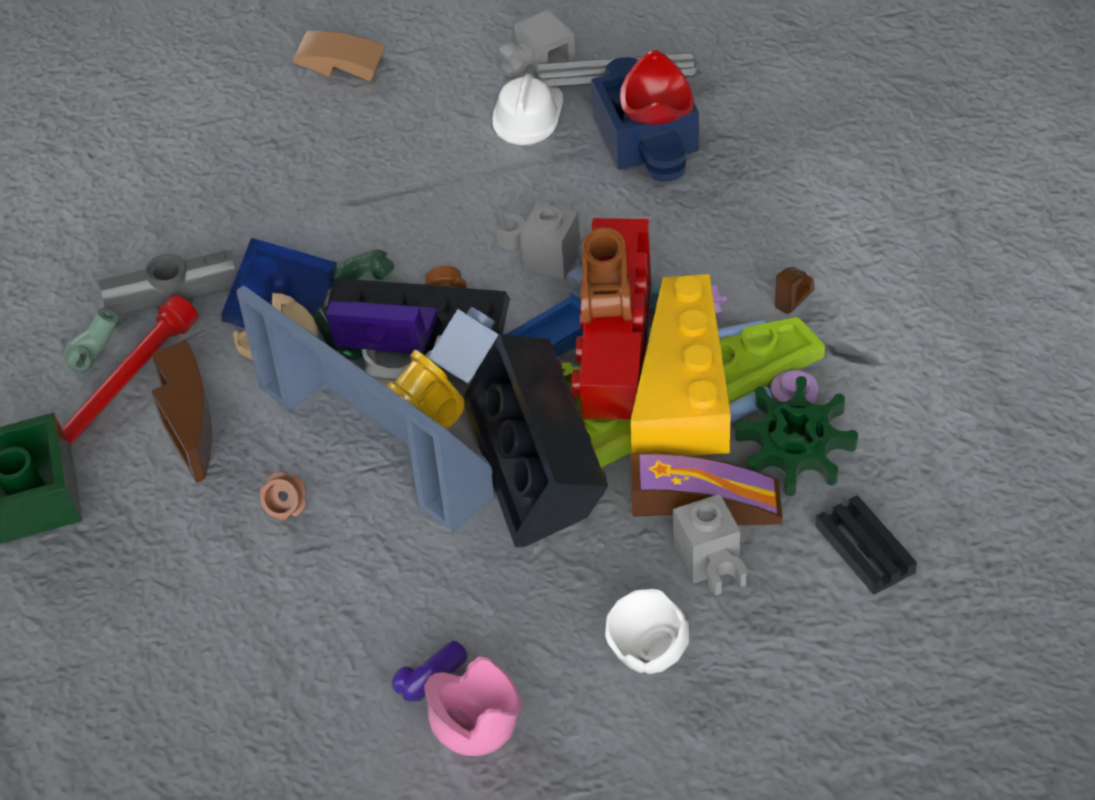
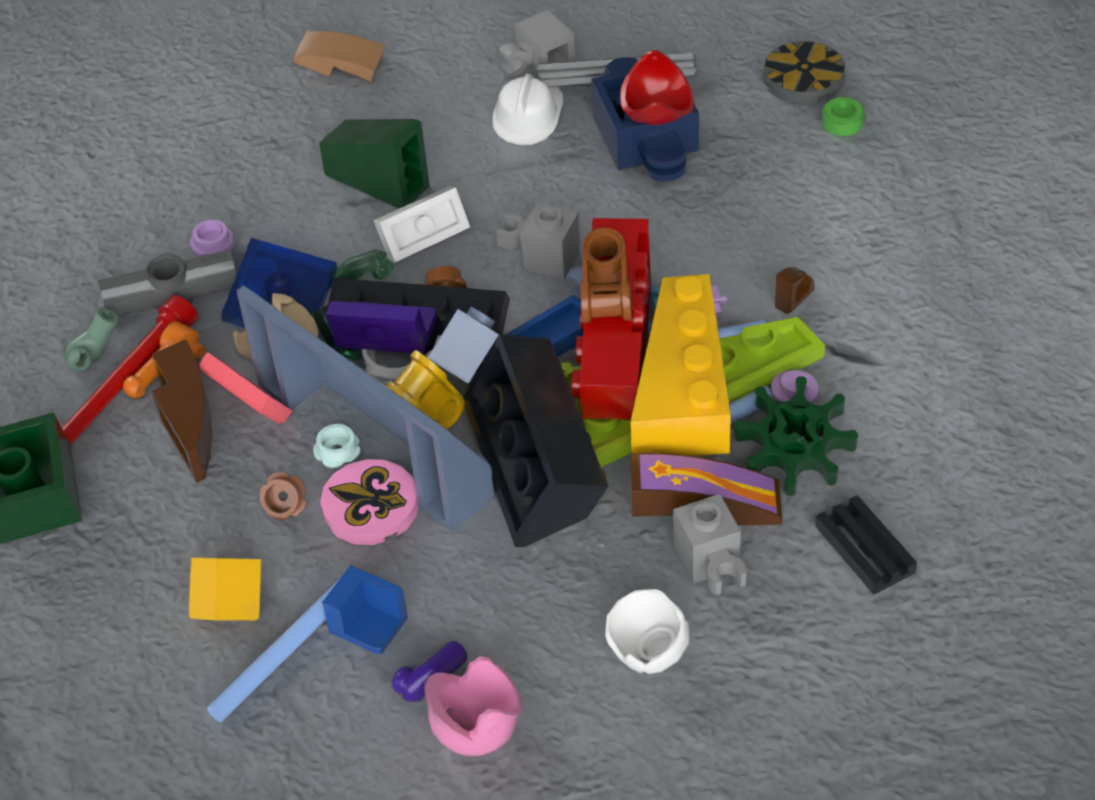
(174, 333): none -> orange piece
(211, 238): none -> lavender plate
(225, 589): none -> yellow panel
(244, 388): none -> coral tile
(268, 661): none -> light blue bar
(336, 446): none -> light aqua plate
(365, 610): none -> blue panel
(369, 501): none -> bright pink tile
(378, 158): none -> dark green slope
(422, 223): none -> white plate
(804, 72): none -> tile
(843, 116): none -> bright green tile

